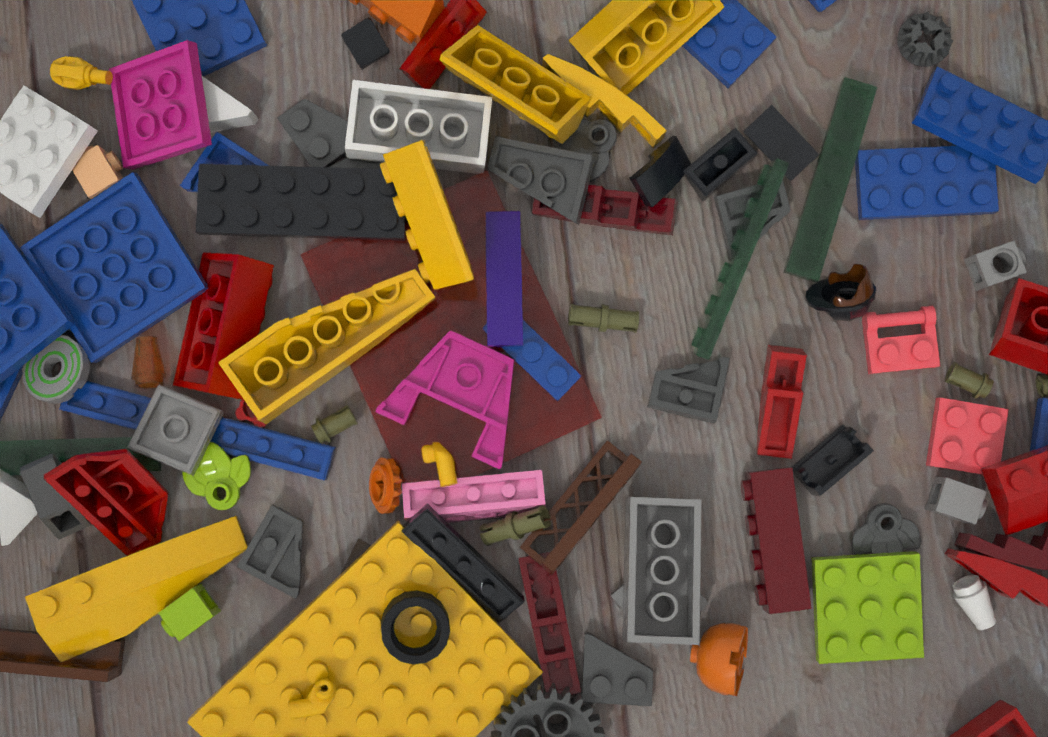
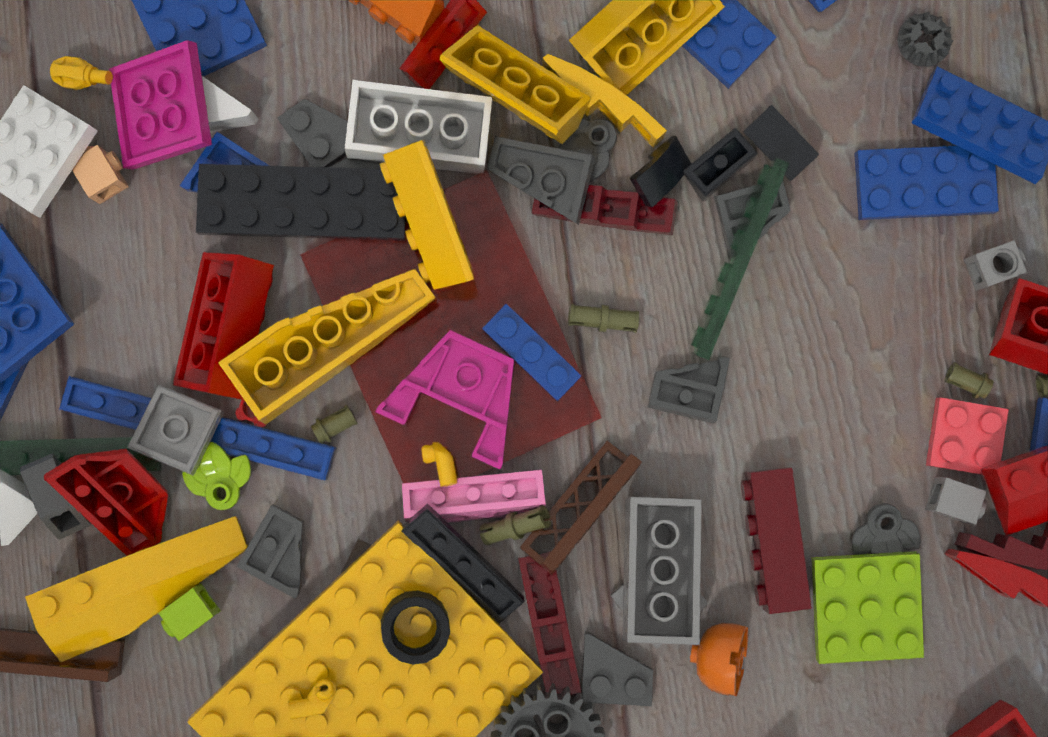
(73, 374): light grey tile -> none
(115, 267): blue plate -> none
(147, 363): clear orange cone -> none
(365, 43): black slope -> none
(385, 485): orange gear -> none
(504, 279): dark purple slope -> none
(780, 401): red slope -> none
(830, 180): clear green plate -> none
(831, 460): black hinge -> none
(843, 294): black piece -> none
(901, 352): coral plate -> none
(975, 601): white cone -> none

